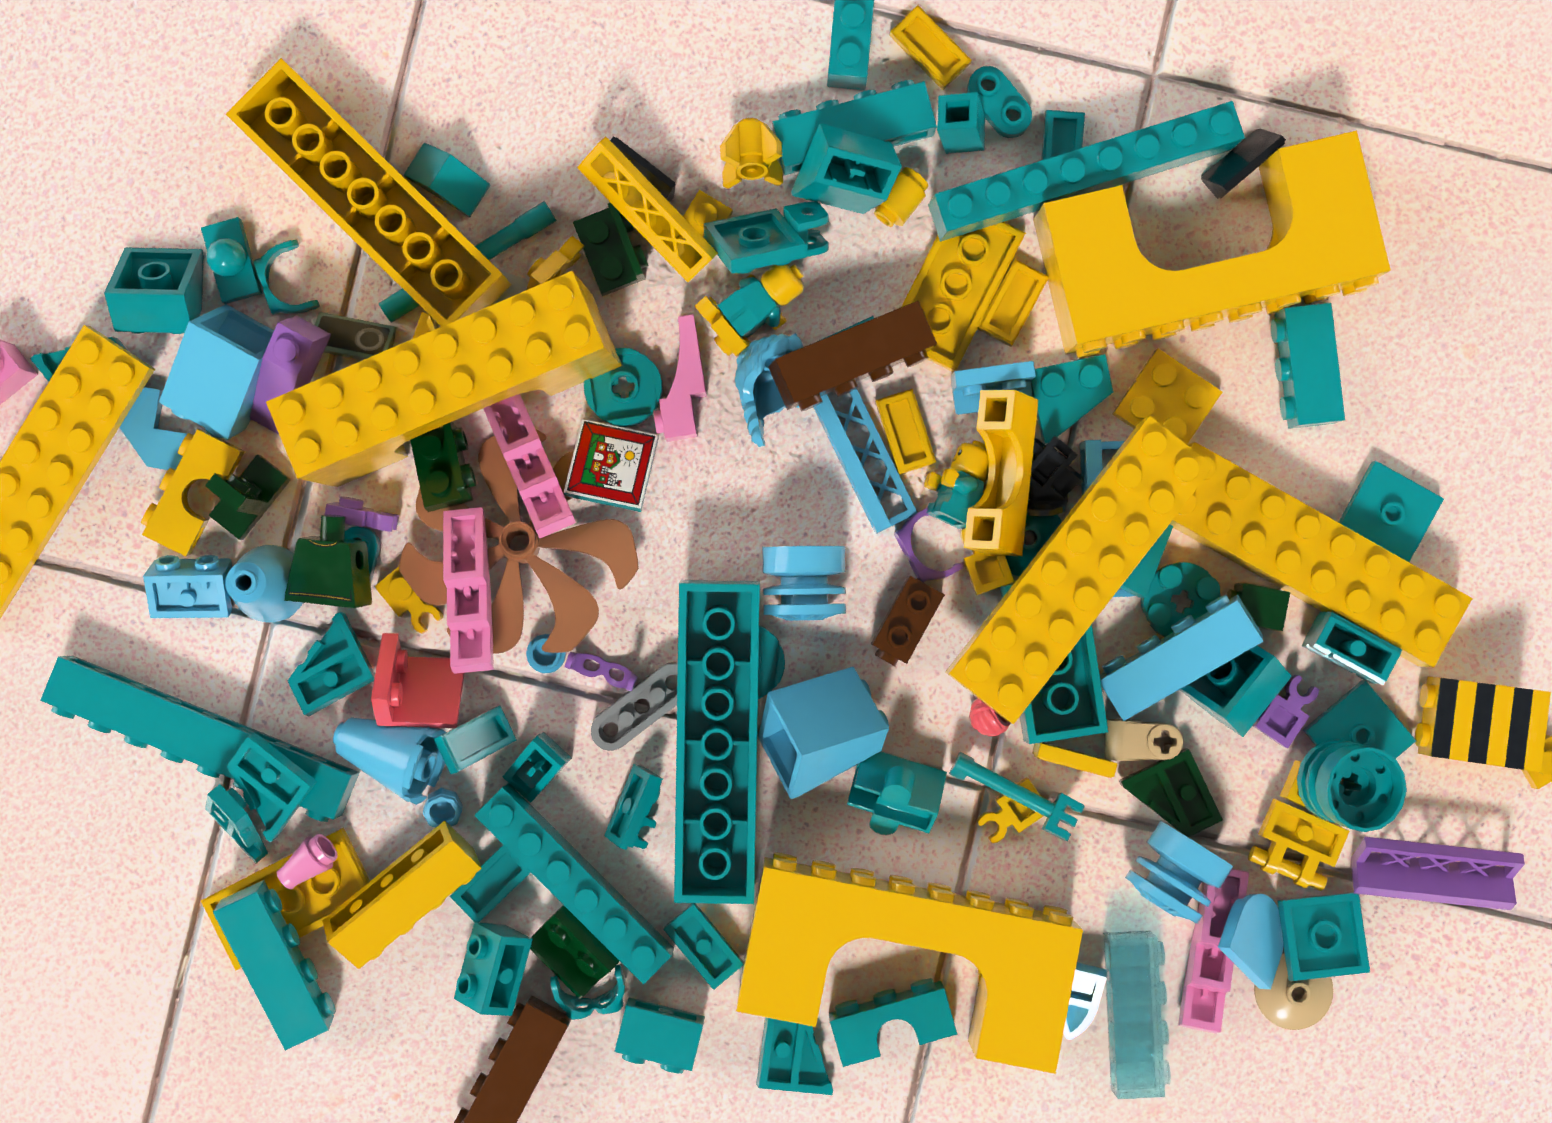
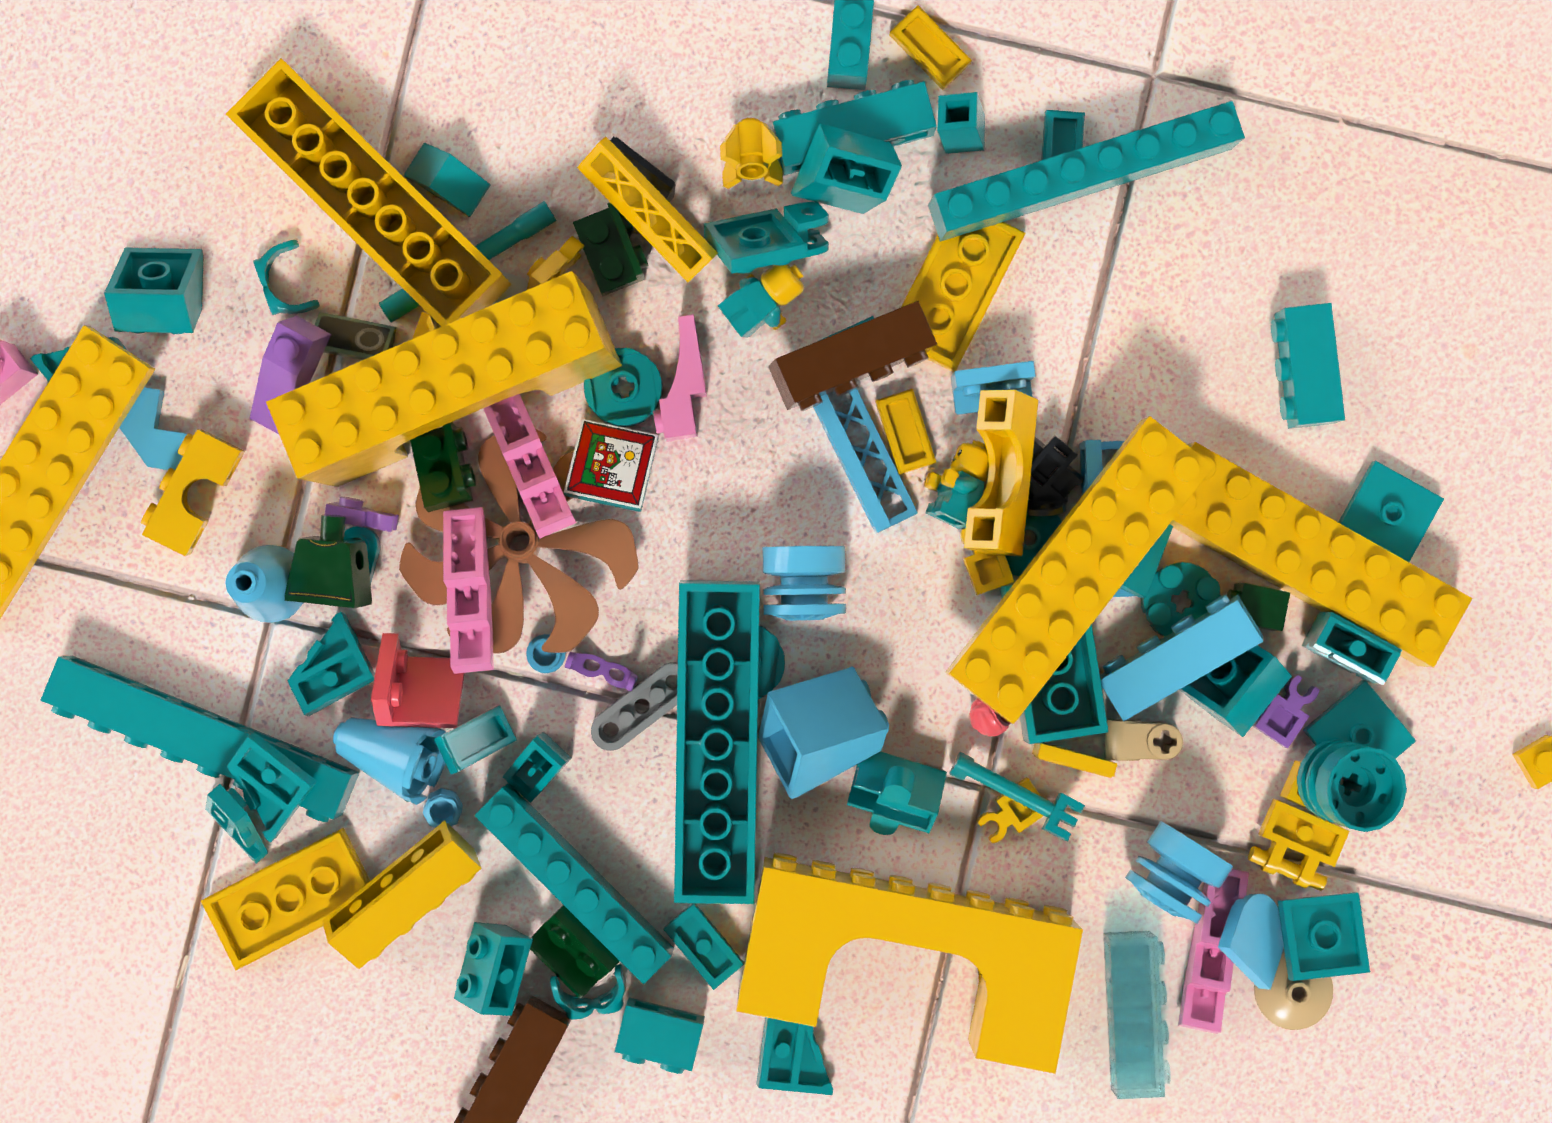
(188, 587): medium azure bracket -> none
(217, 371): medium azure slope -> none
(231, 260): teal tile -> none
(247, 496): dark green bracket -> none
(275, 964): teal brick -> none
(310, 859): bright pink cone -> none
(403, 599): yellow plate -> none
(490, 884): teal tile -> none
(634, 805): teal plate -> none
(705, 210): yellow plate -> none
(727, 336): yellow plate -> none
(755, 383): medium azure hair -> none
(903, 199): yellow brick -> none
(906, 621): reddish brown brick -> none
(922, 572): medium lavender cap -> none
(922, 1006): teal arch -> none
(999, 101): teal plate -> none
(1013, 302): yellow tile -> none
(1069, 393): teal wing -> none
(1084, 998): plate -> none
(1168, 395): yellow plate -> none
(1175, 793): dark green wing -> none
(1241, 161): black slope -> none
(1320, 244): yellow arch -> none
(1436, 873): medium lavender fence -> none
(1483, 723): slope -> none

